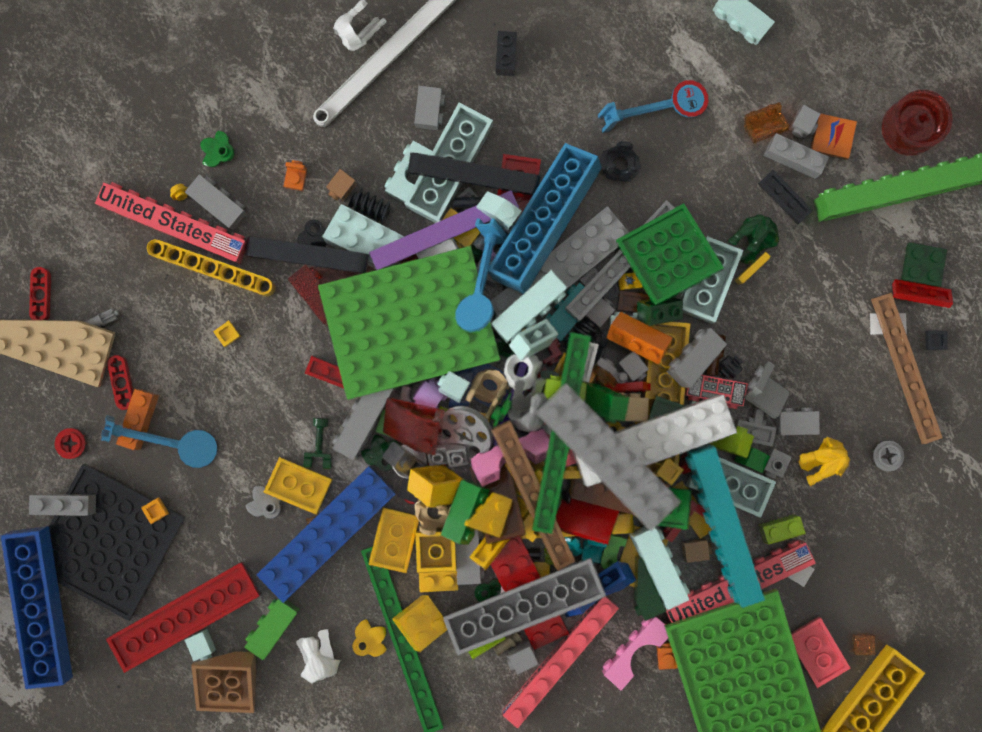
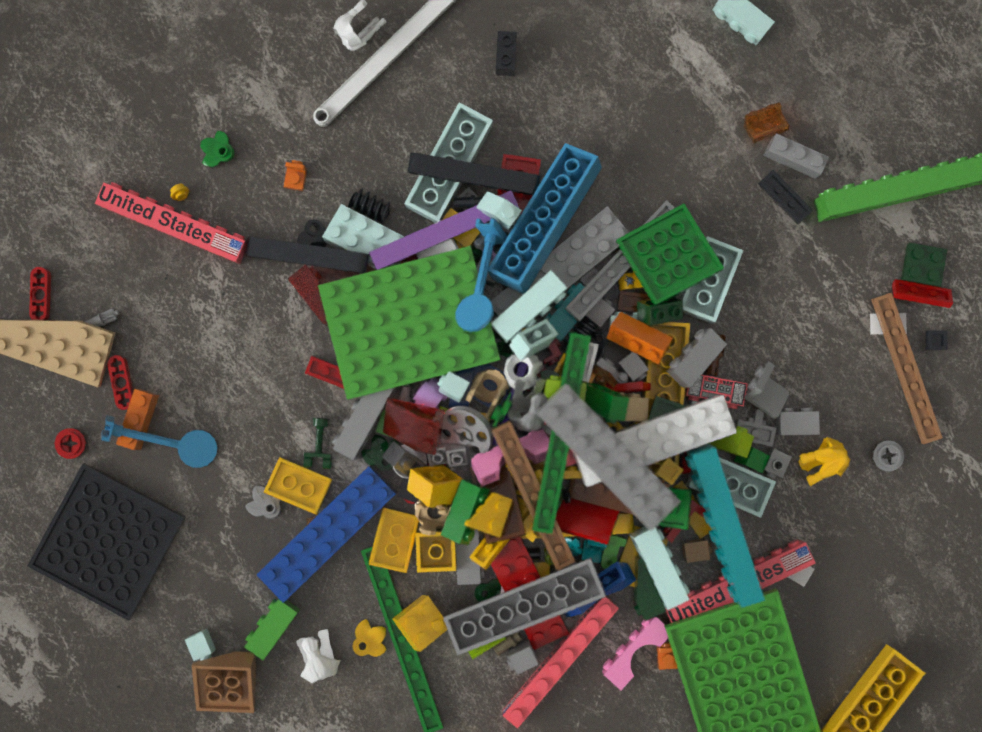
(36, 607): blue brick -> none
(62, 504): light grey brick -> none
(155, 510): light orange tile -> none
(183, 617): red plate -> none
(202, 267): yellow beam -> none
(216, 201): light grey brick -> none
(227, 333): yellow plate -> none
(341, 186): medium nougat brick -> none
(398, 186): light aqua arch -> none
(428, 108): light grey brick -> none
(438, 581): yellow plate -> none
(624, 150): black piece -> none
(688, 99): dark azure piece -> none
(731, 366): black gear -> none
(752, 268): yellow tile -> none
(761, 235): dark green piece -> none
(781, 529): lime brick -> none
(804, 122): light grey brick -> none
(819, 652): coral plate -> none
(834, 136): orange tile -> none
(864, 644): clear orange plate -> none
(917, 122): clear red piece -> none

